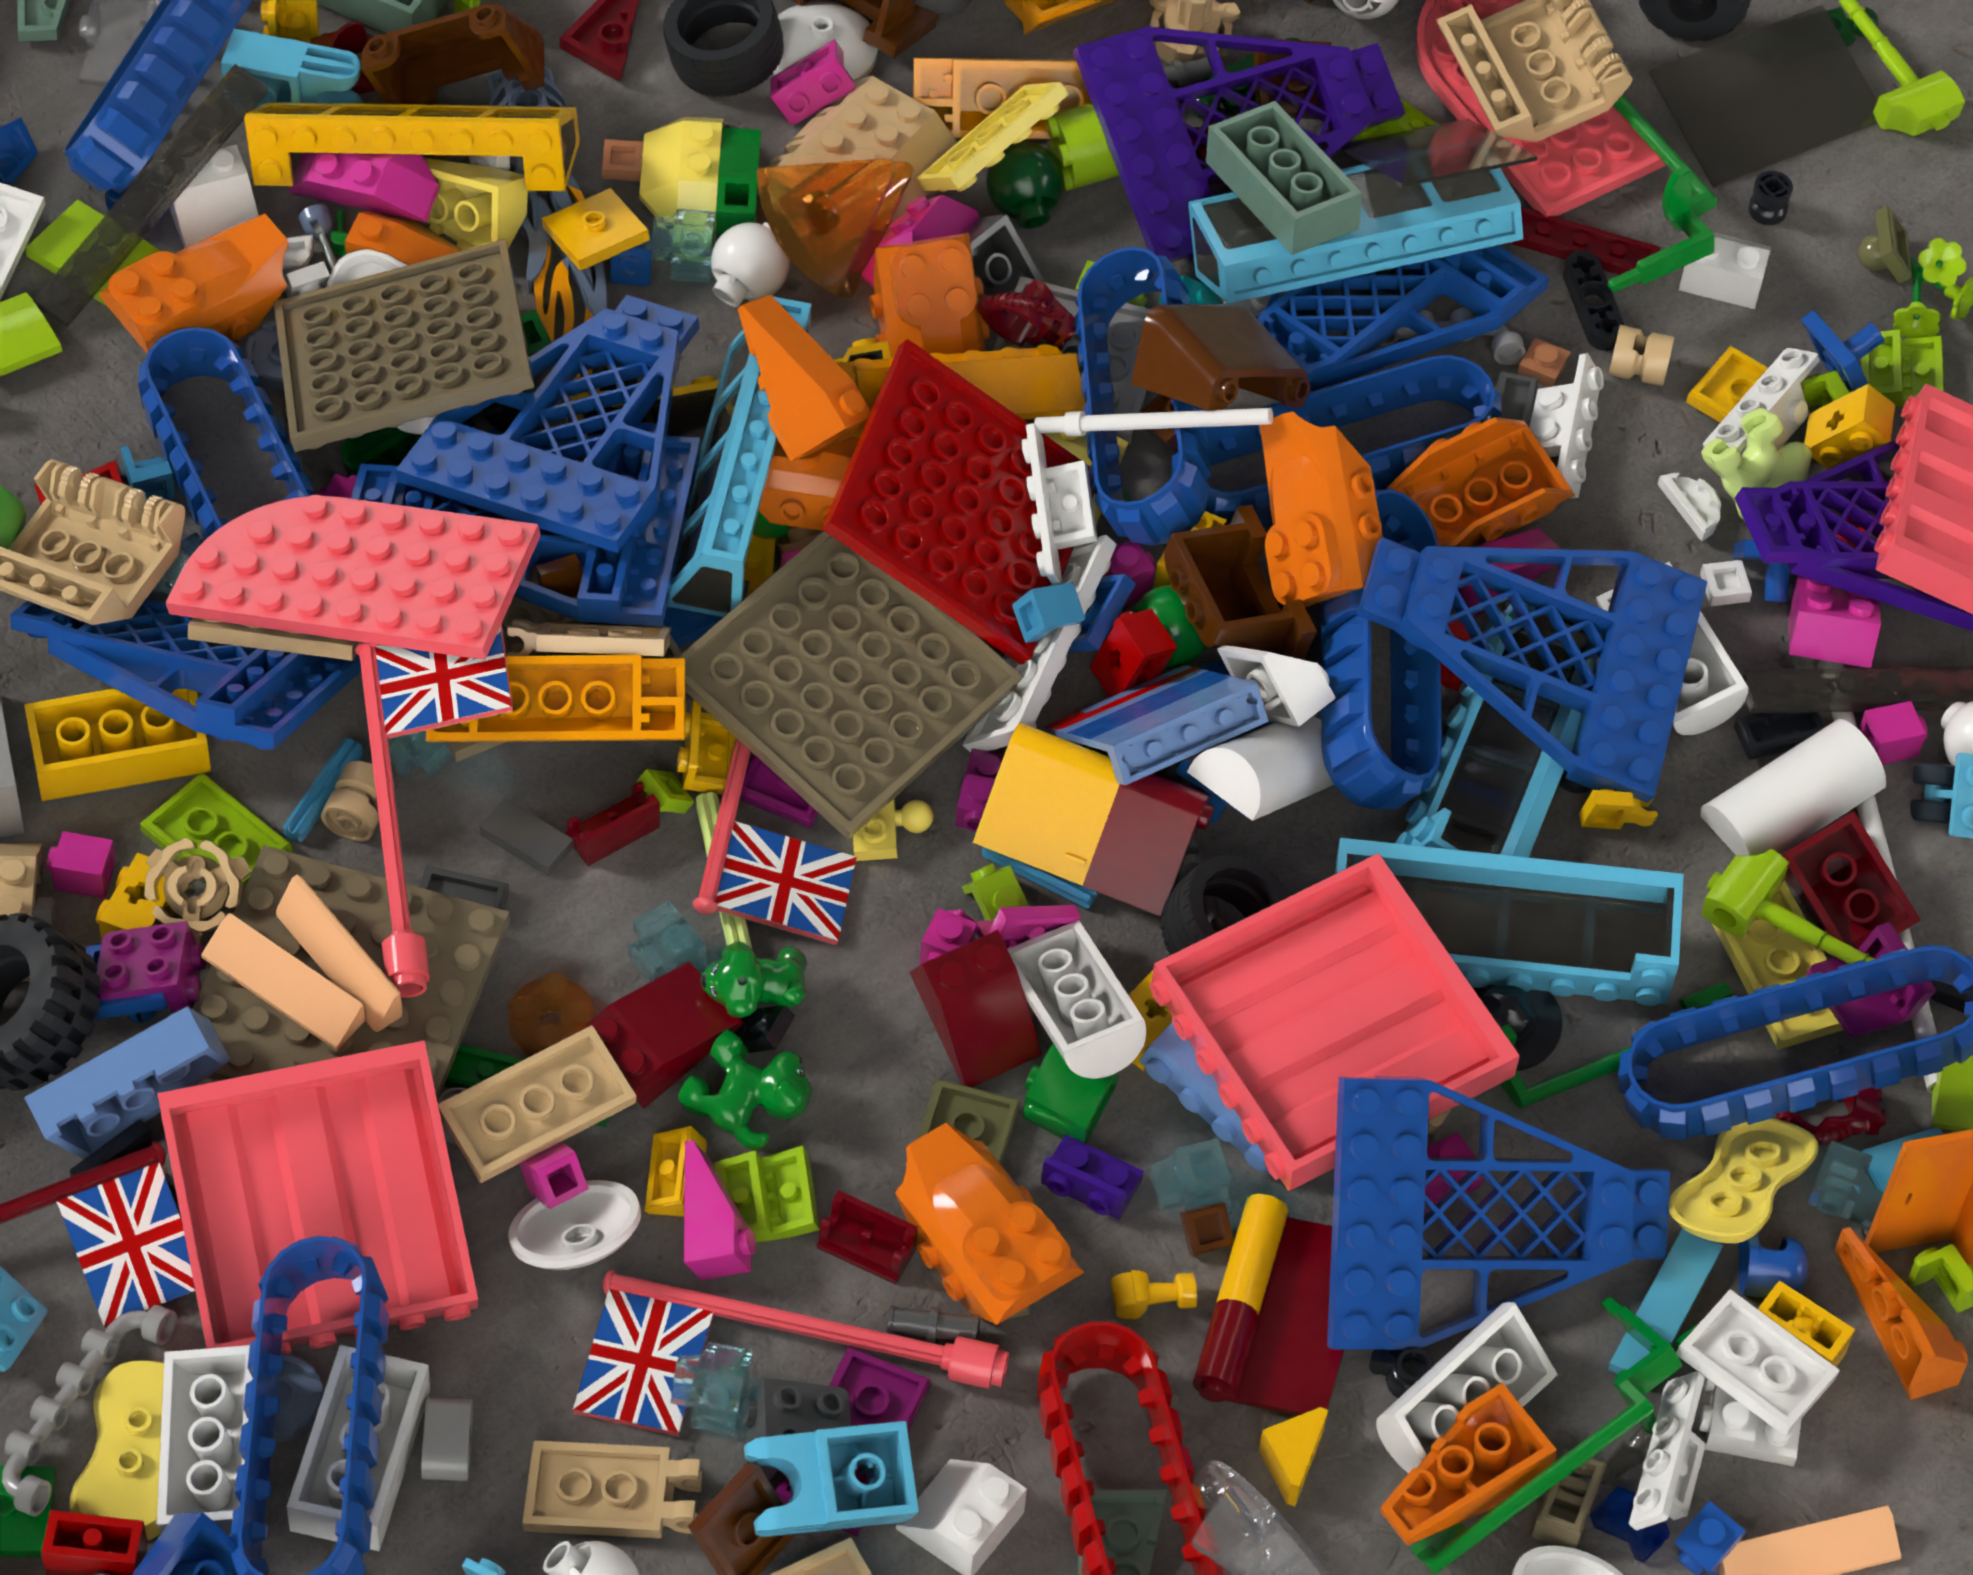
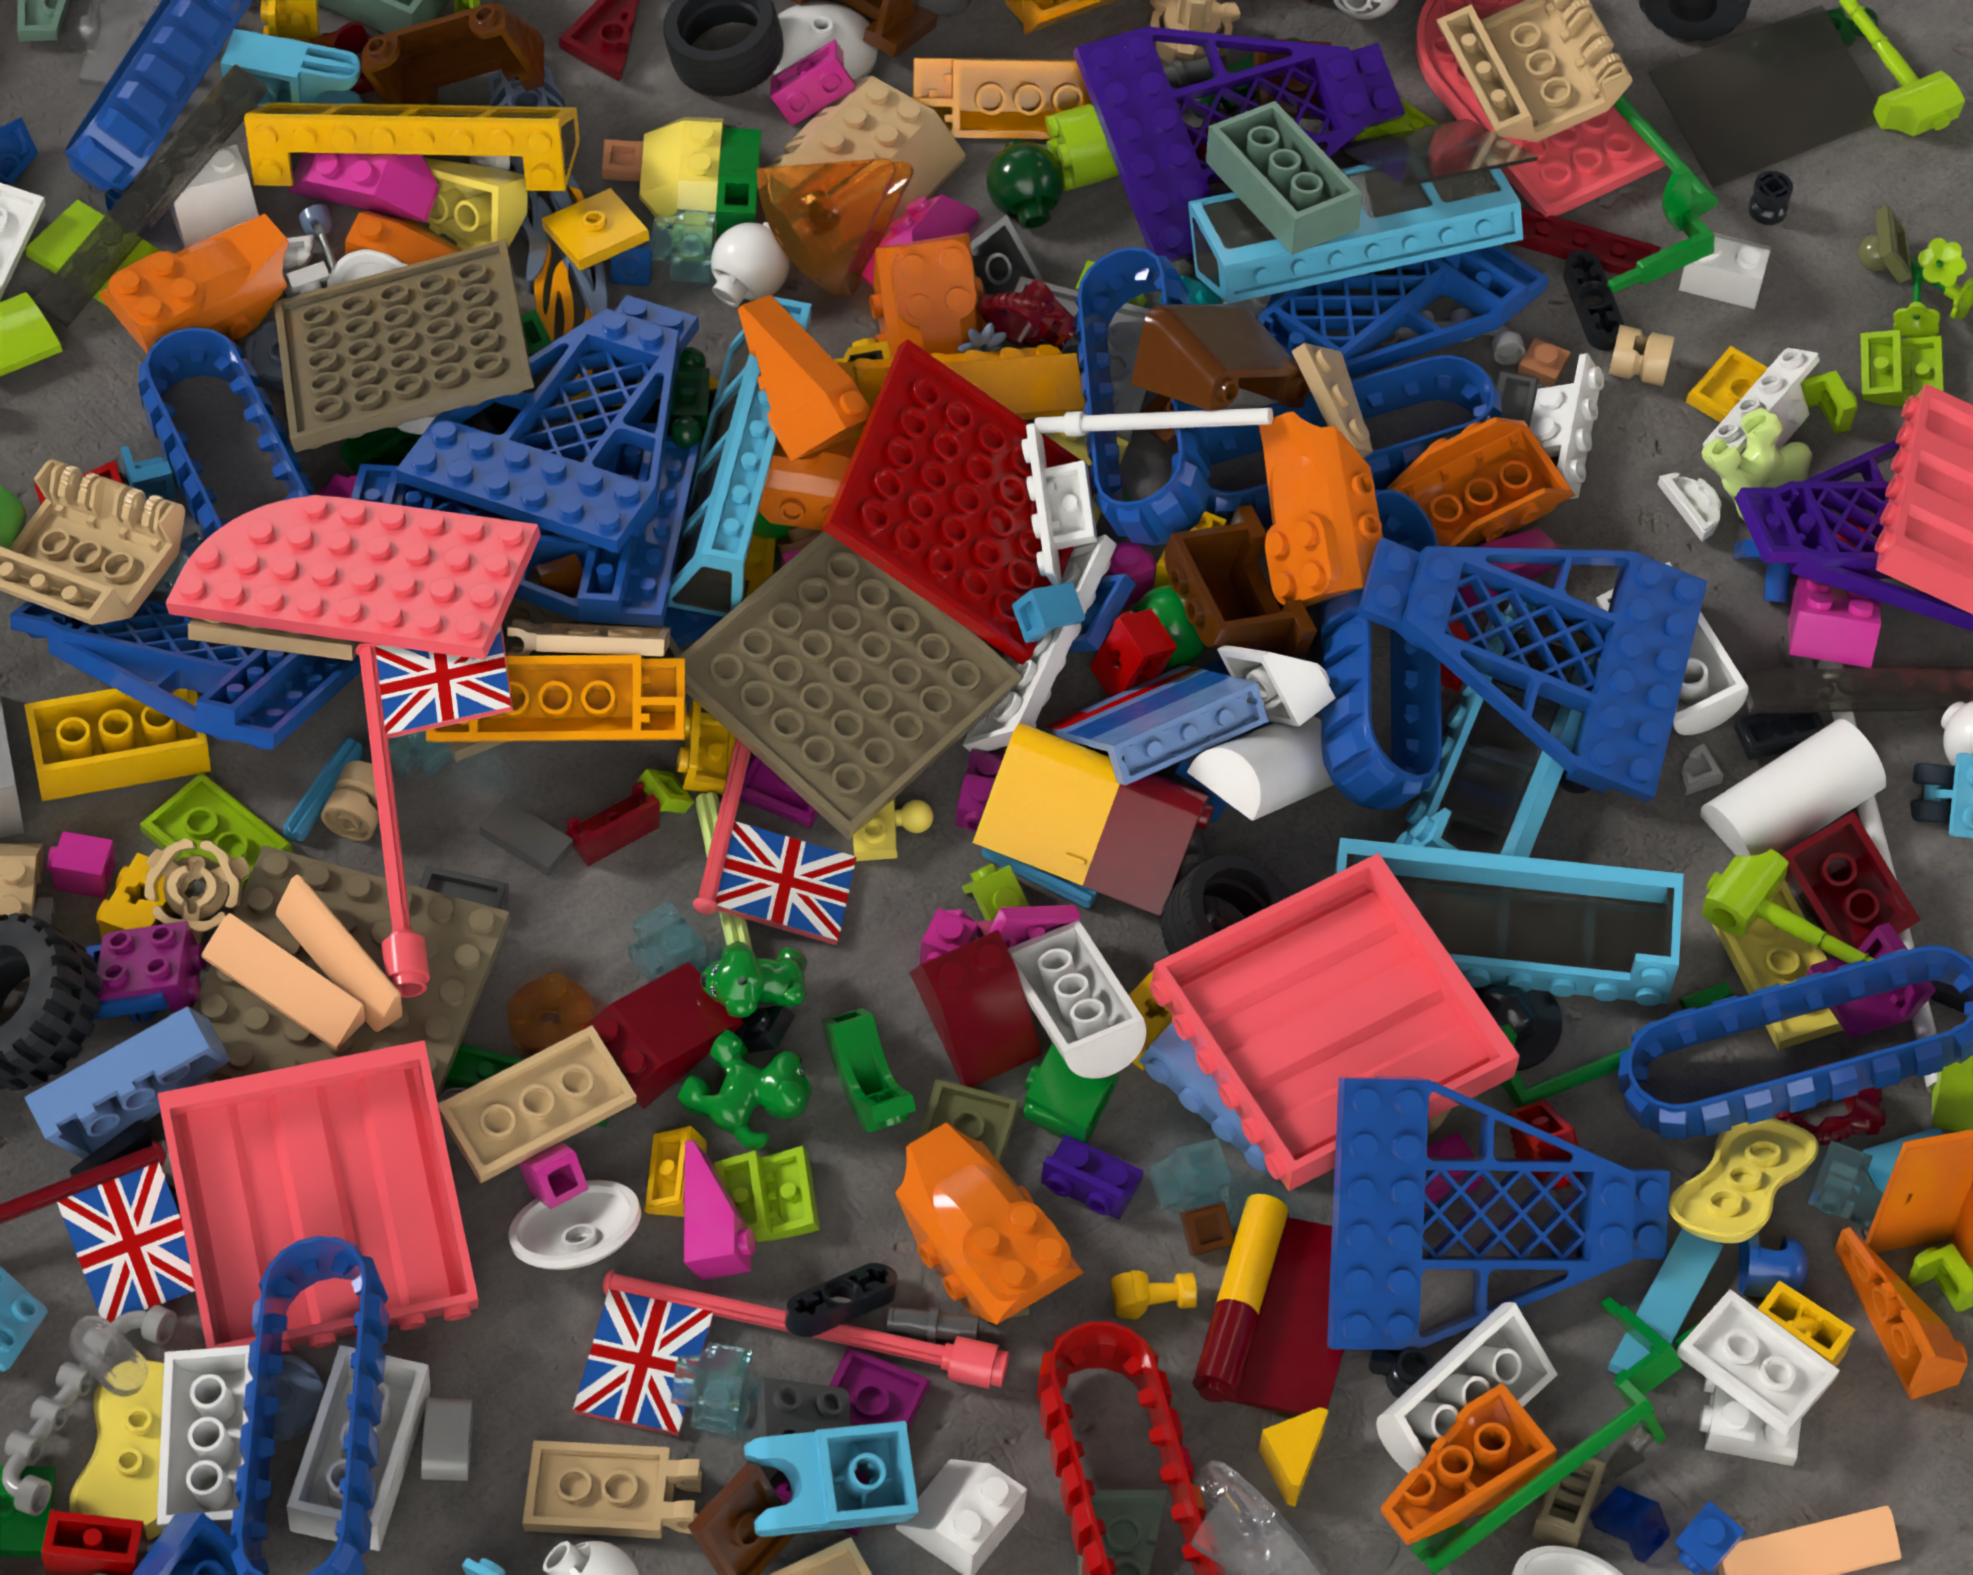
(108, 1356): none -> clear tile
(339, 235): green hand -> none
(690, 399): none -> dark green plate
(815, 1311): none -> black beam
(864, 1072): none -> green arch
(868, 1237): dark red hinge -> none
(983, 341): none -> sand blue plant
(989, 139): light yellow plate -> none
(1333, 392): none -> tan wing
(1545, 1118): none -> red brick
(1612, 809): yellow plate -> none
(1672, 1456): white bracket -> none
(1699, 771): none -> light grey tile
(1726, 583): white plate -> none
(1842, 355): blue tile -> none
(1849, 426): yellow brick -> none
(1894, 731): dark pink brick -> none

